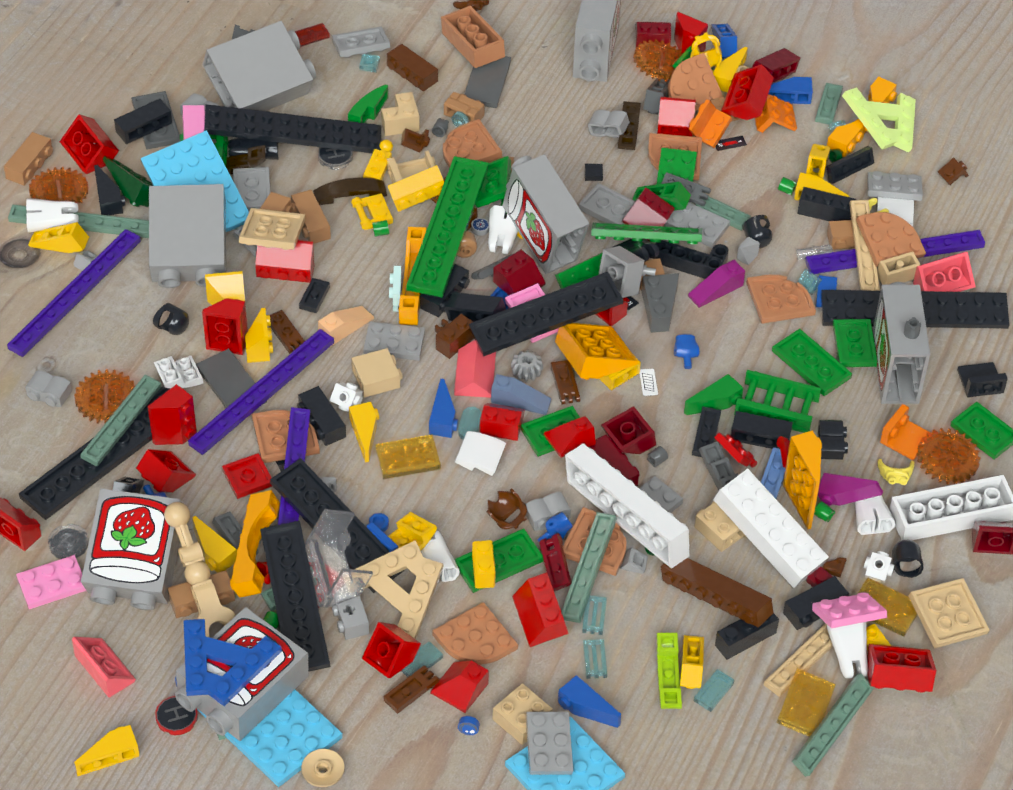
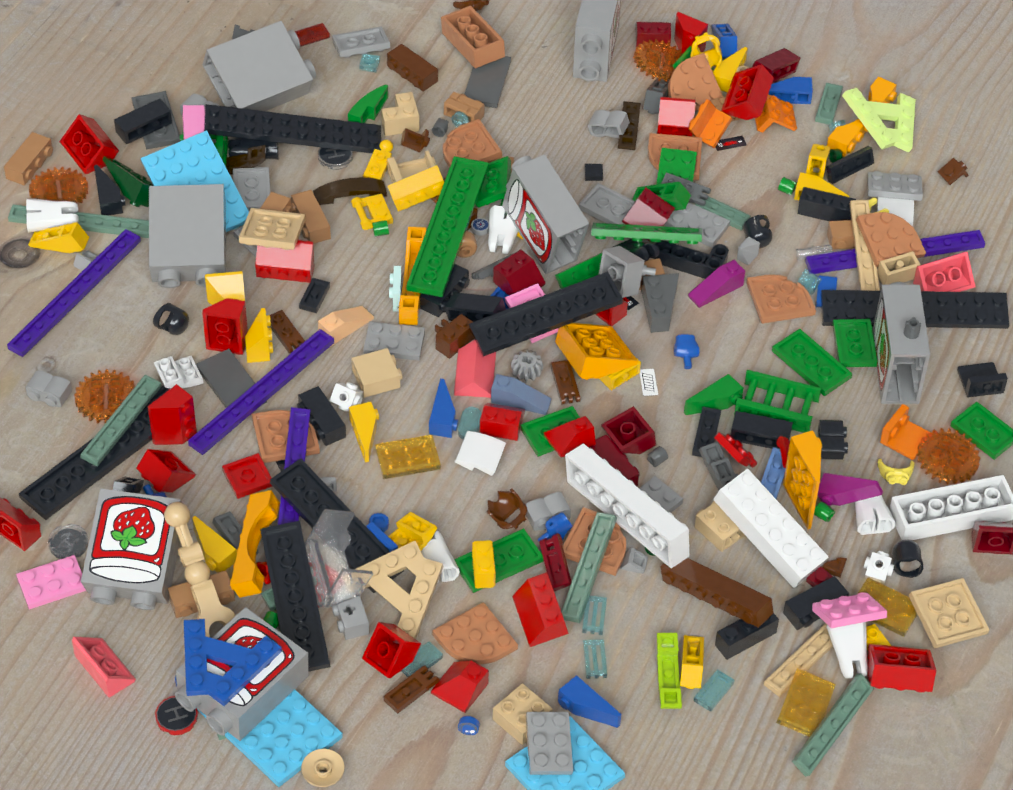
(112, 749): yellow slope -> none

